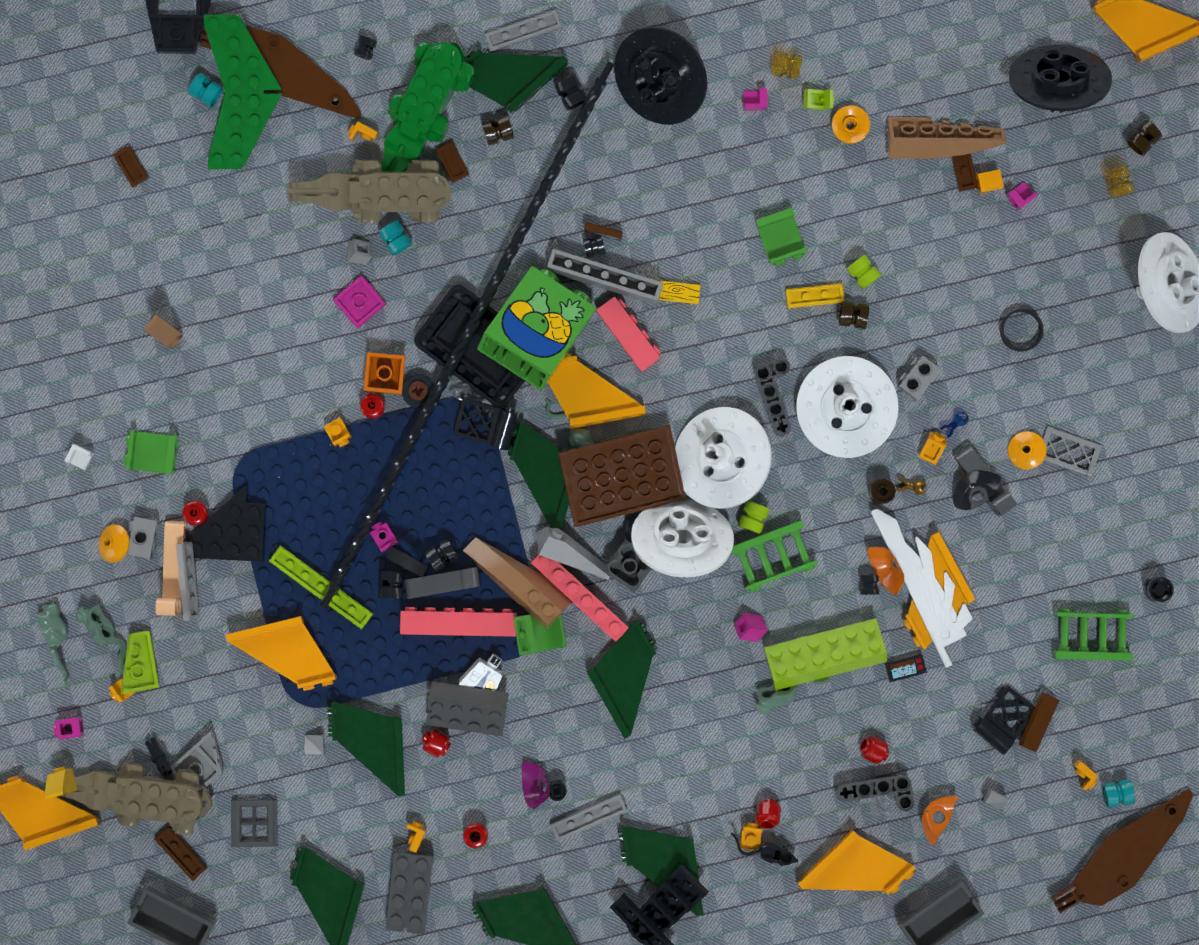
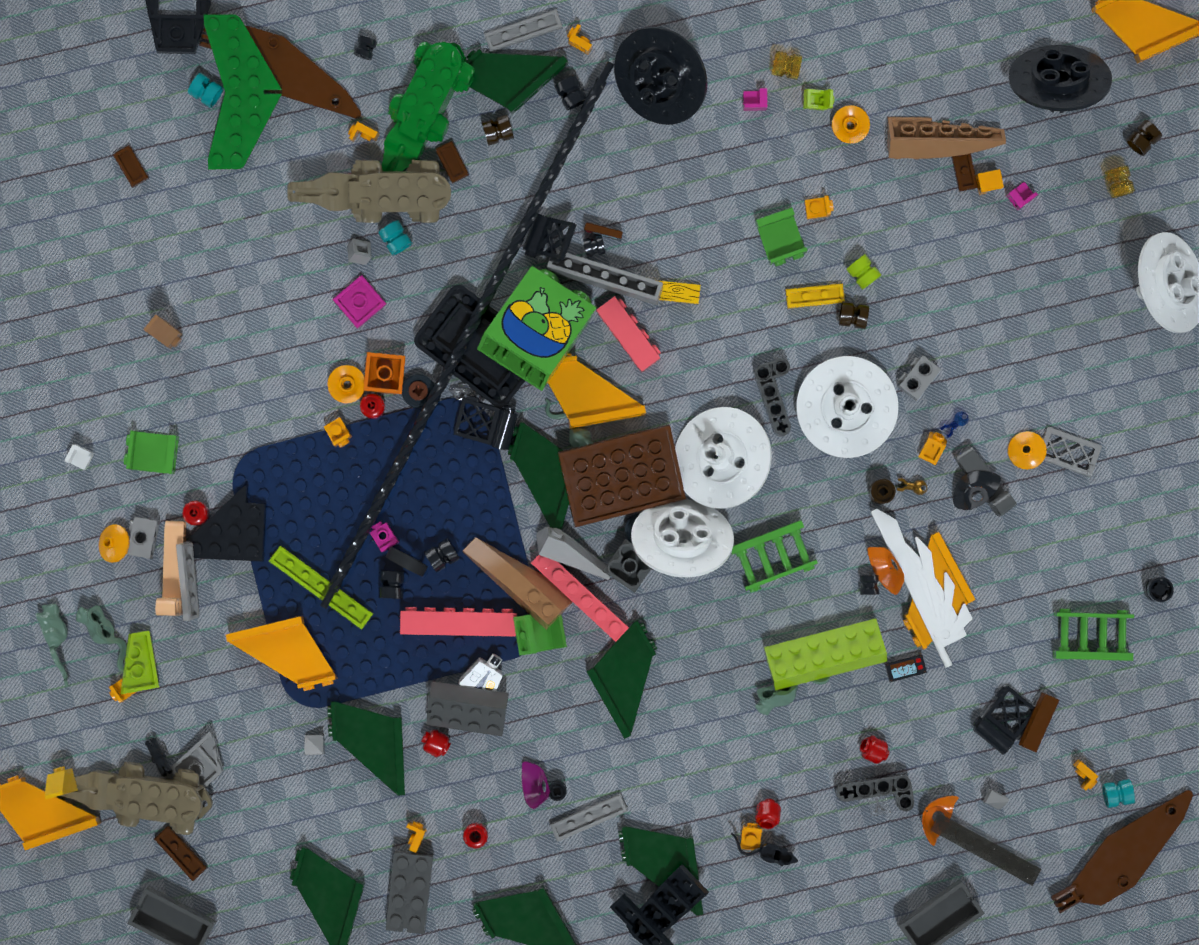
(61, 731): dark pink brick -> none
(254, 823): dark grey piece -> none
(339, 377): none -> light orange dish
(442, 583): dark grey beam -> none
(541, 234): none -> black piece
(580, 43): none -> light orange bracket
(750, 627): dark pink panel -> none
(753, 517): lime wheel -> none
(818, 207): none -> light orange bracket
(857, 866): light orange piece -> none
(985, 849): none -> clear smoke plate
(1040, 326): black tyre -> none

